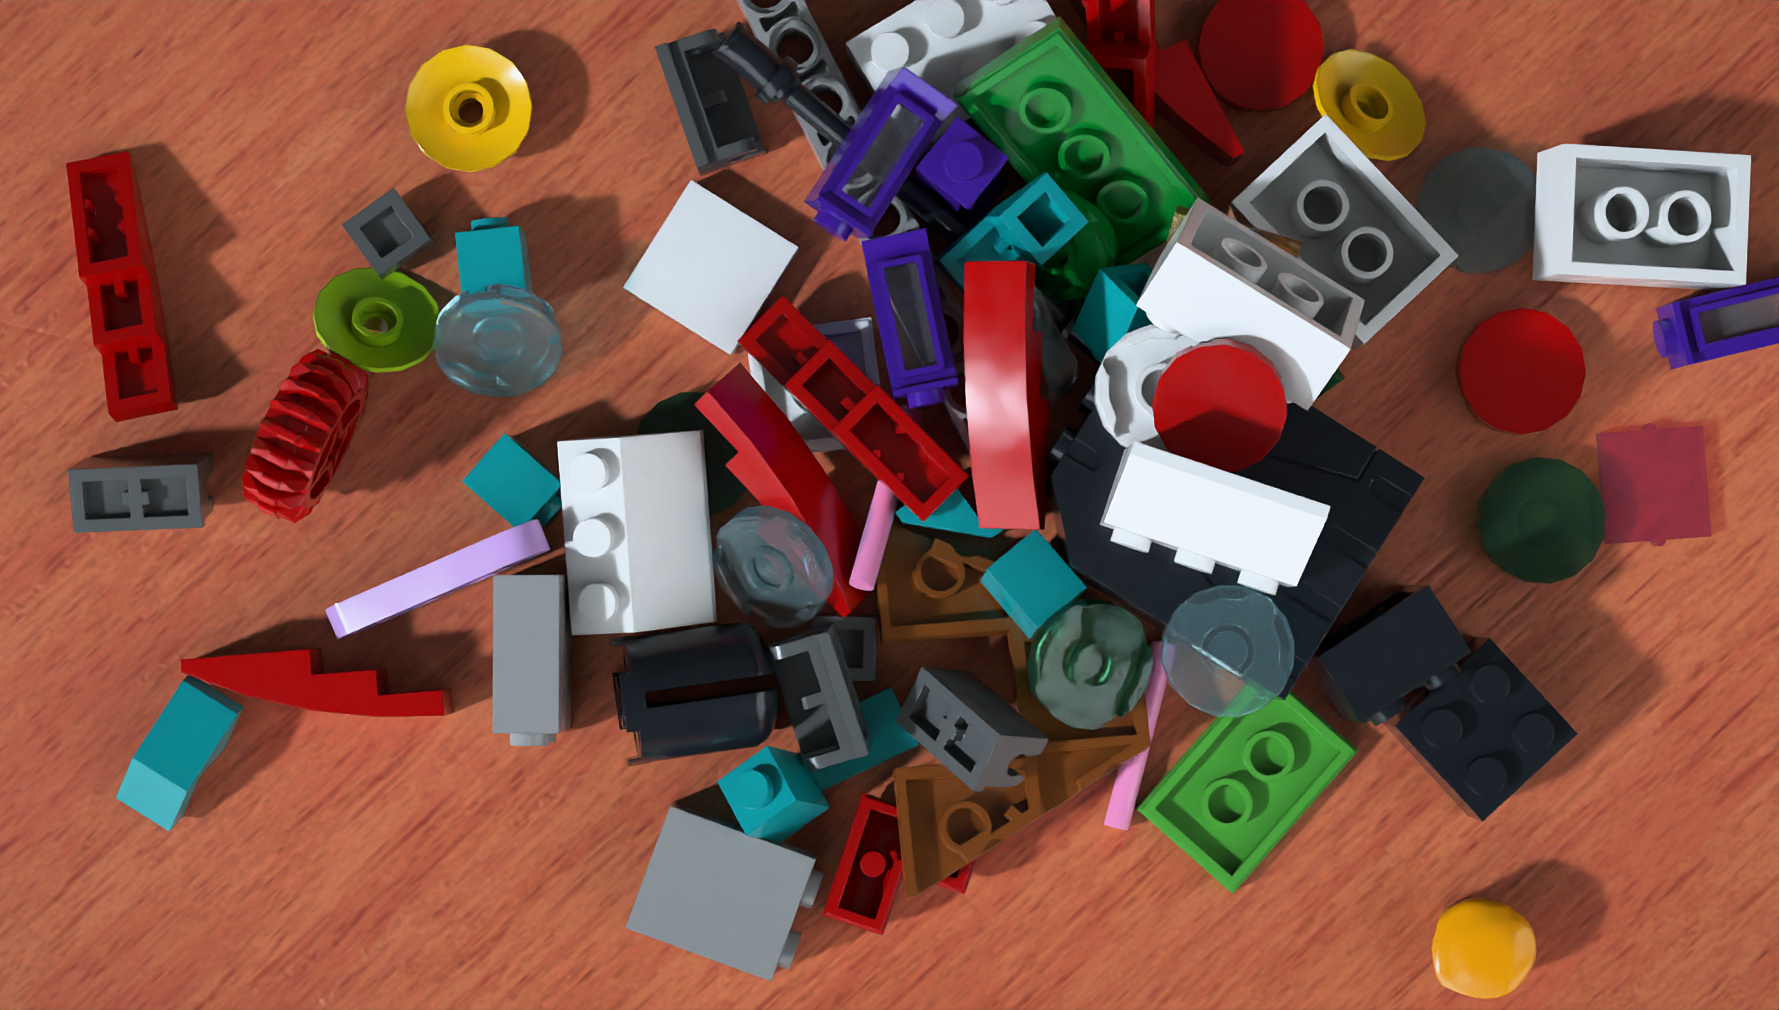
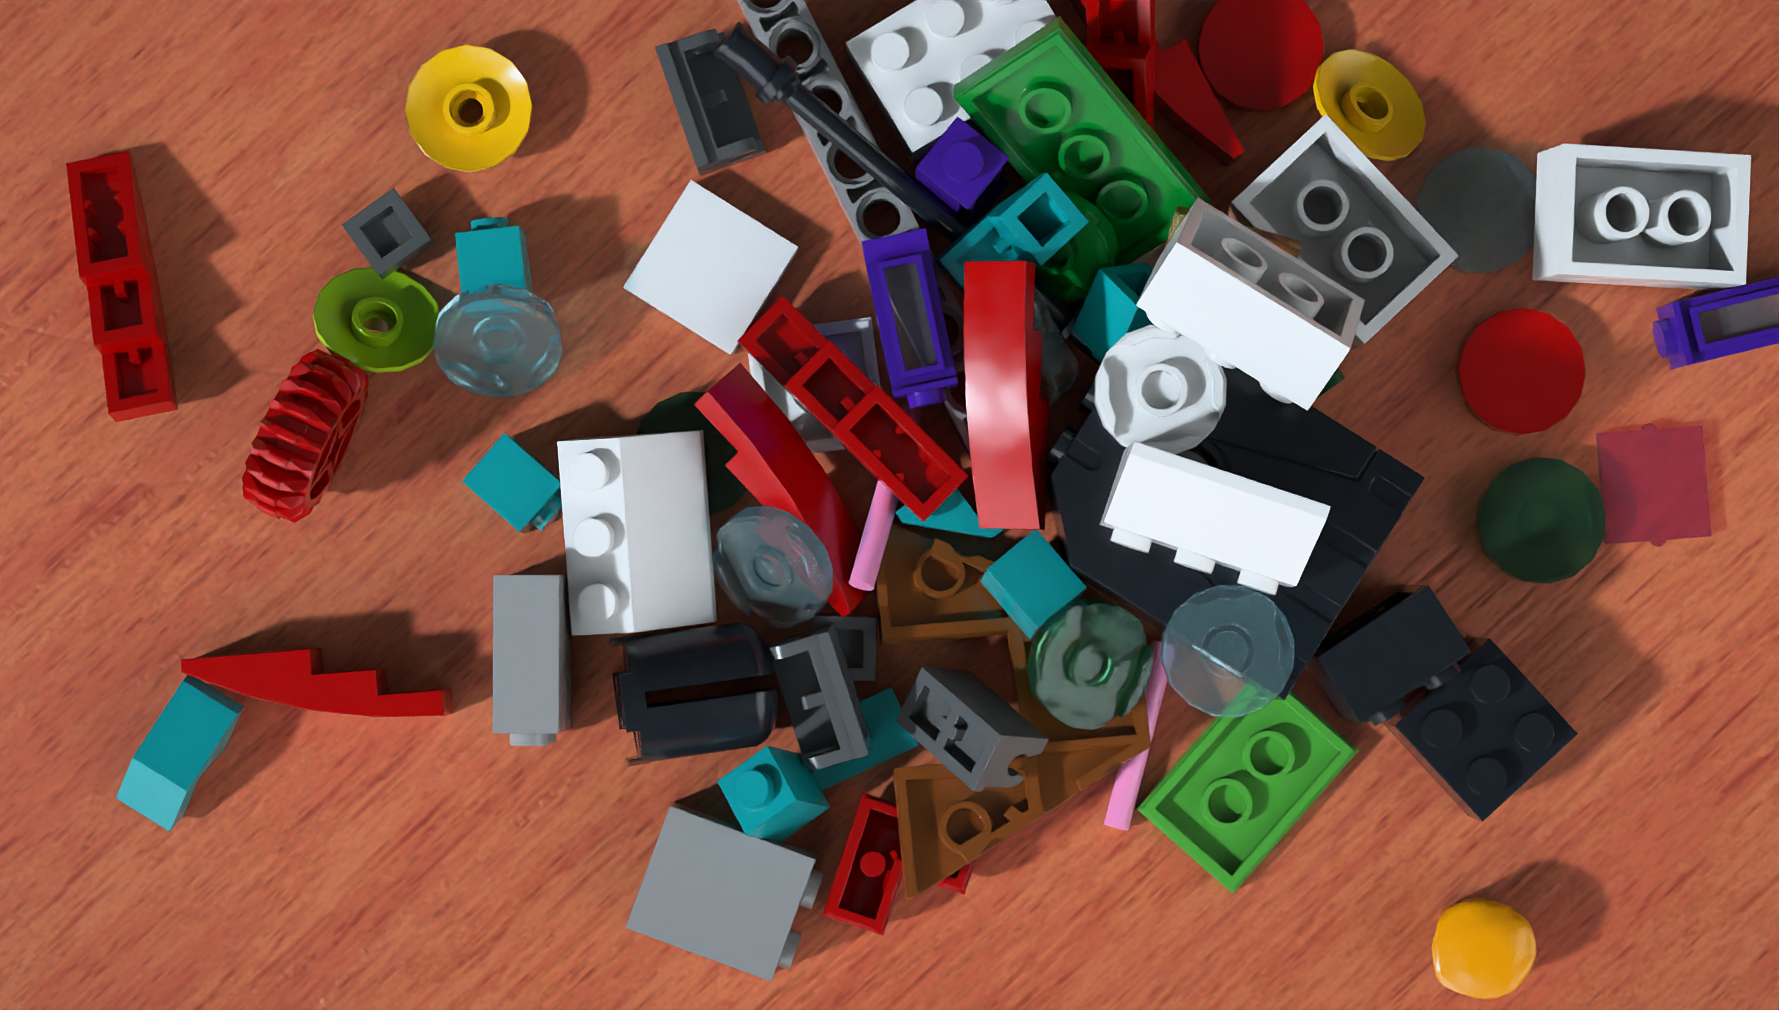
(140, 492): dark grey hinge -> none
(438, 579): lavender beam -> none
(878, 154): dark purple window -> none
(1220, 404): red tile -> none

